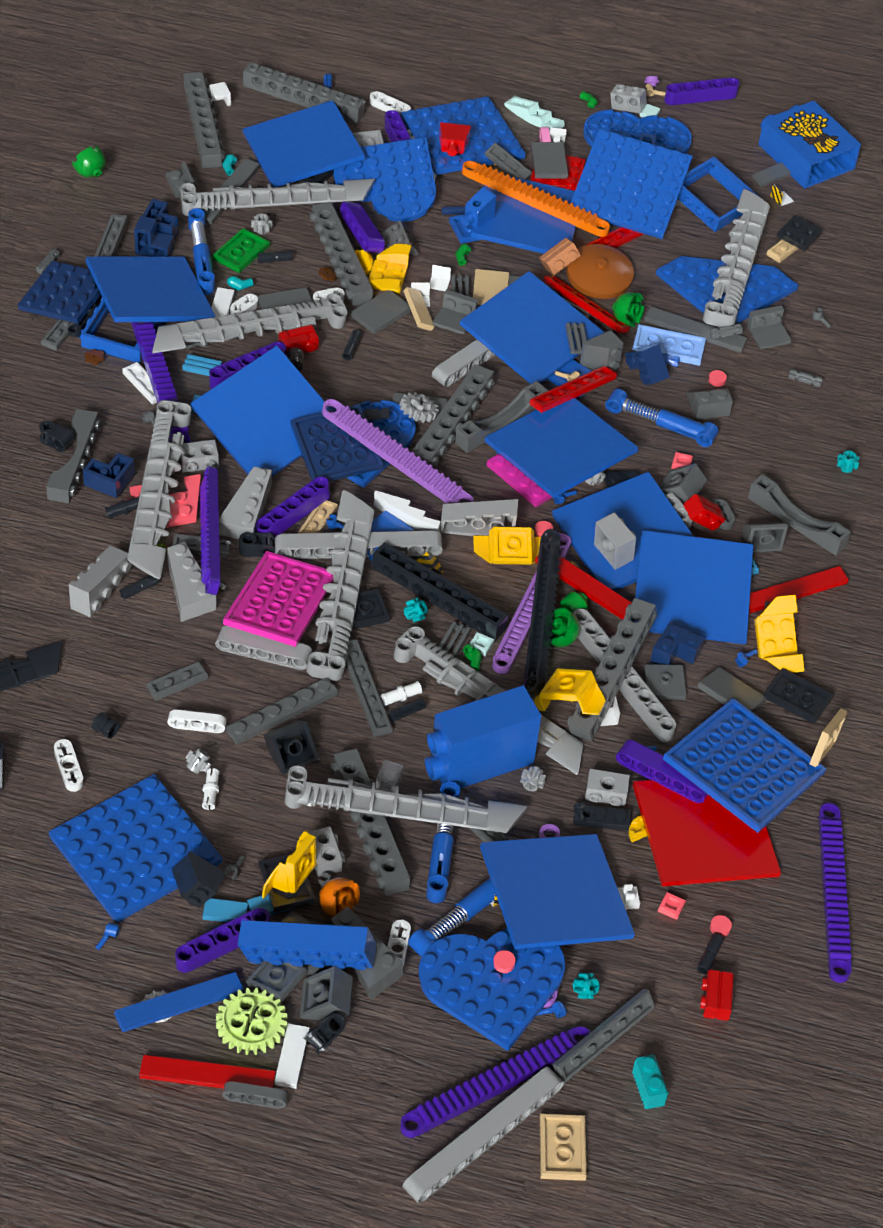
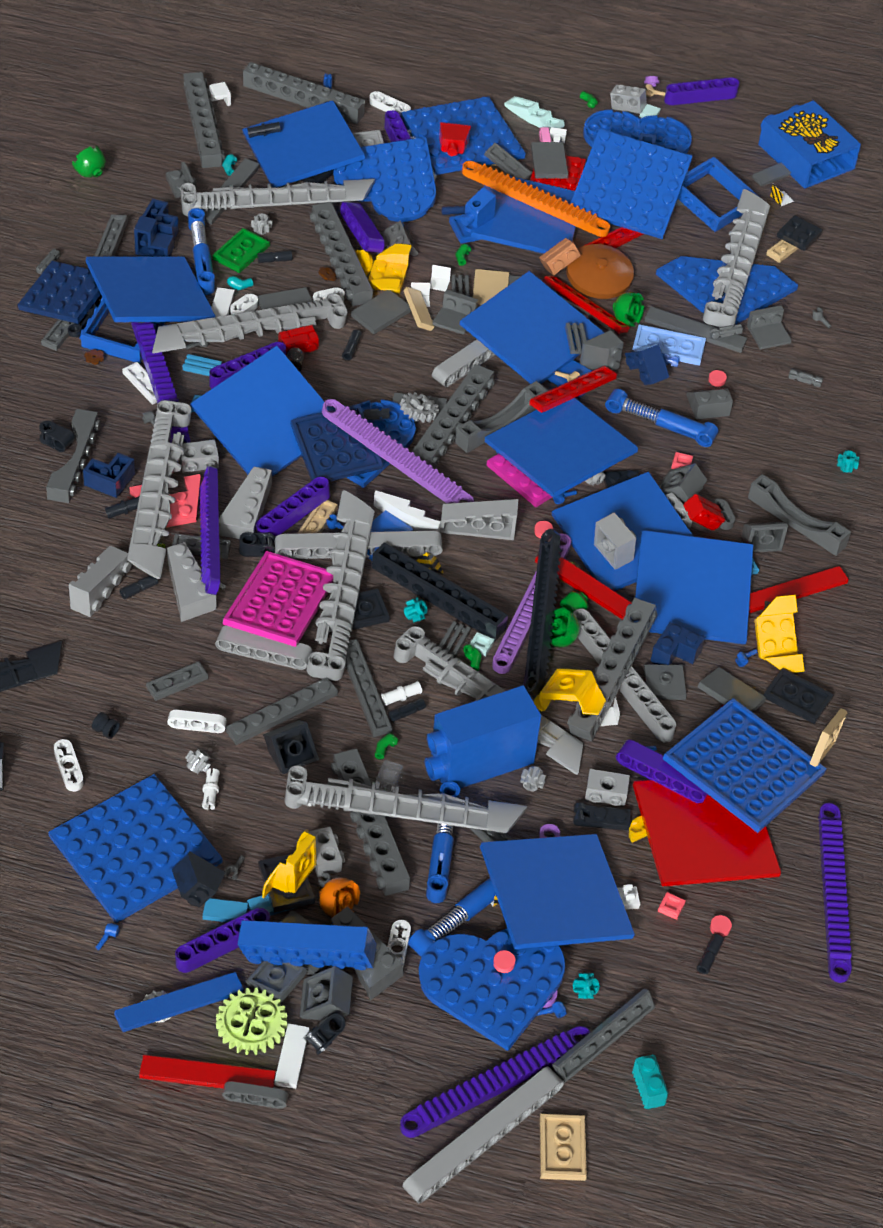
(264, 129): none -> black pin
(383, 743): none -> green arm
(508, 546): yellow piece -> none
(718, 995): red brick -> none

